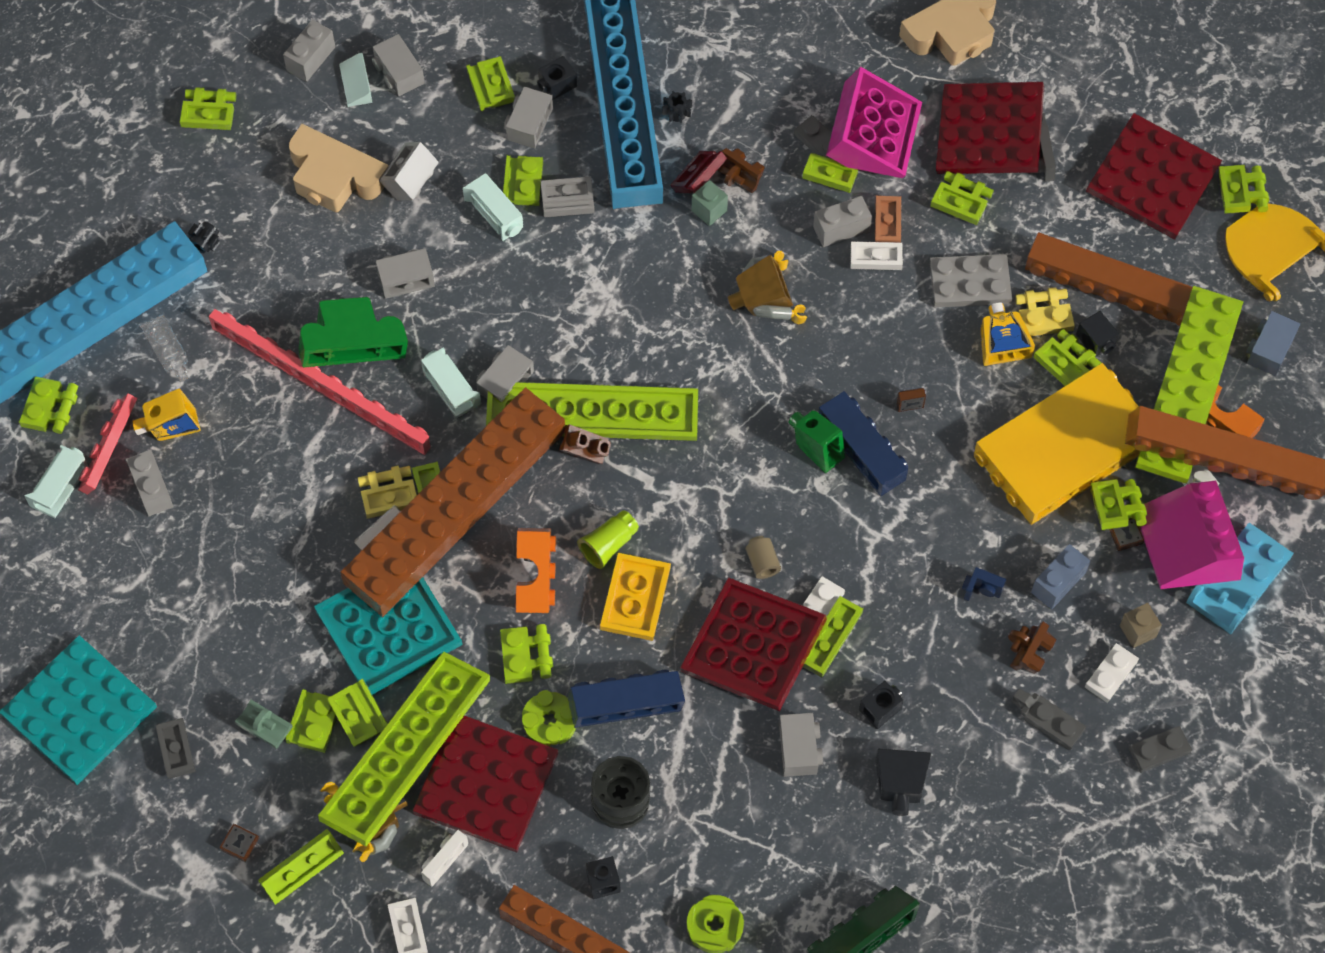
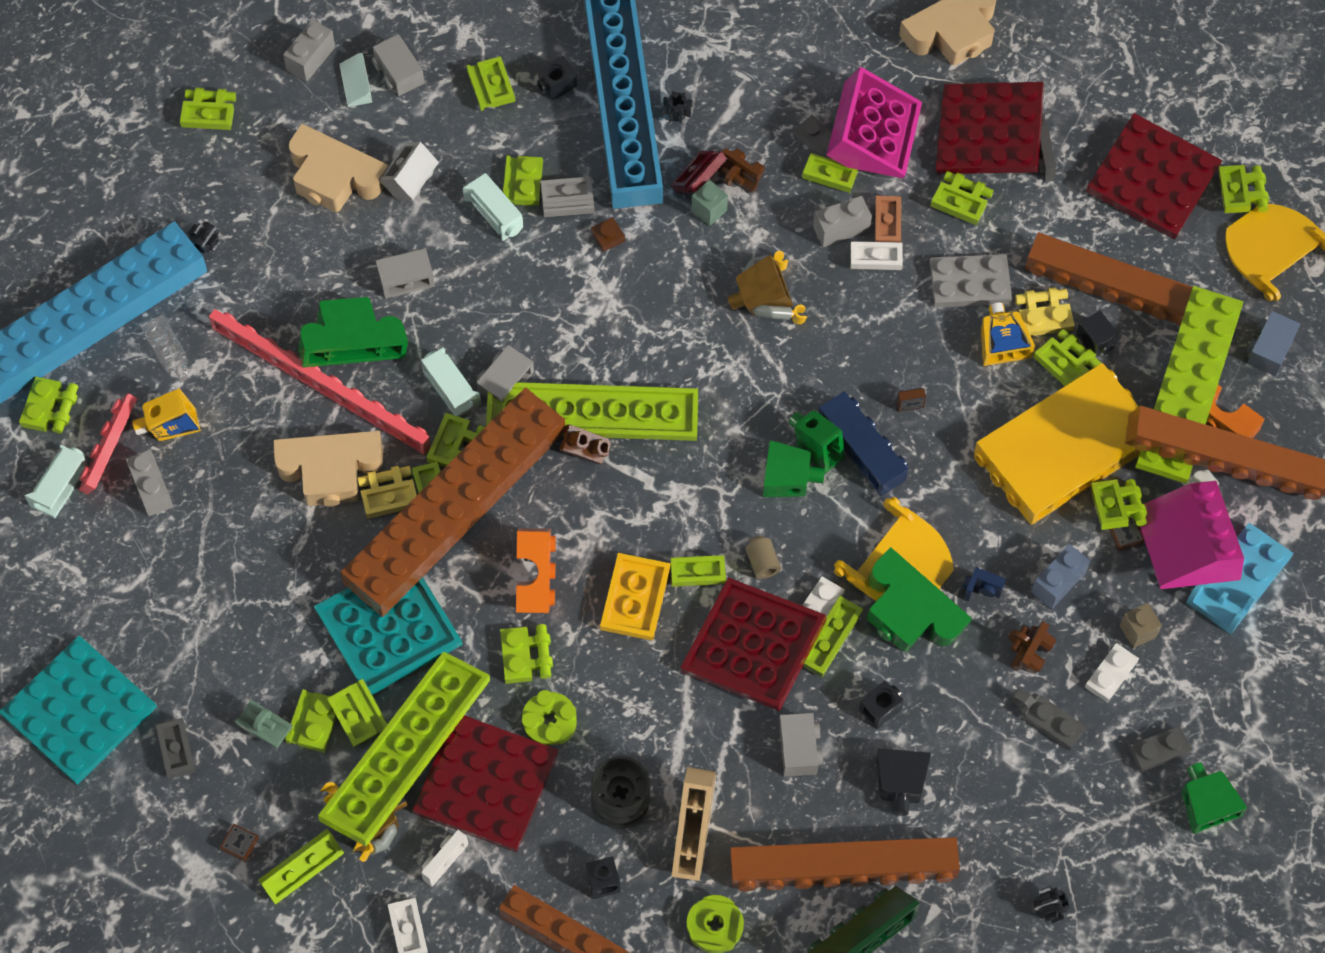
(329, 464): none -> tan brick
(367, 536): white plate -> none
(450, 438): none -> lime plate
(528, 117): light grey brick -> none
(607, 539): lime plant -> none
(608, 234): none -> reddish brown plate
(625, 698): dark blue brick -> none
(693, 823): none -> tan brick
(698, 570): none -> lime plate
(789, 471): none -> green torso
(844, 863): none -> dark orange brick
(911, 539): none -> yellow piece
(911, 605): none -> green brick
(1051, 904): none -> black gear
(1210, 799): none -> green torso

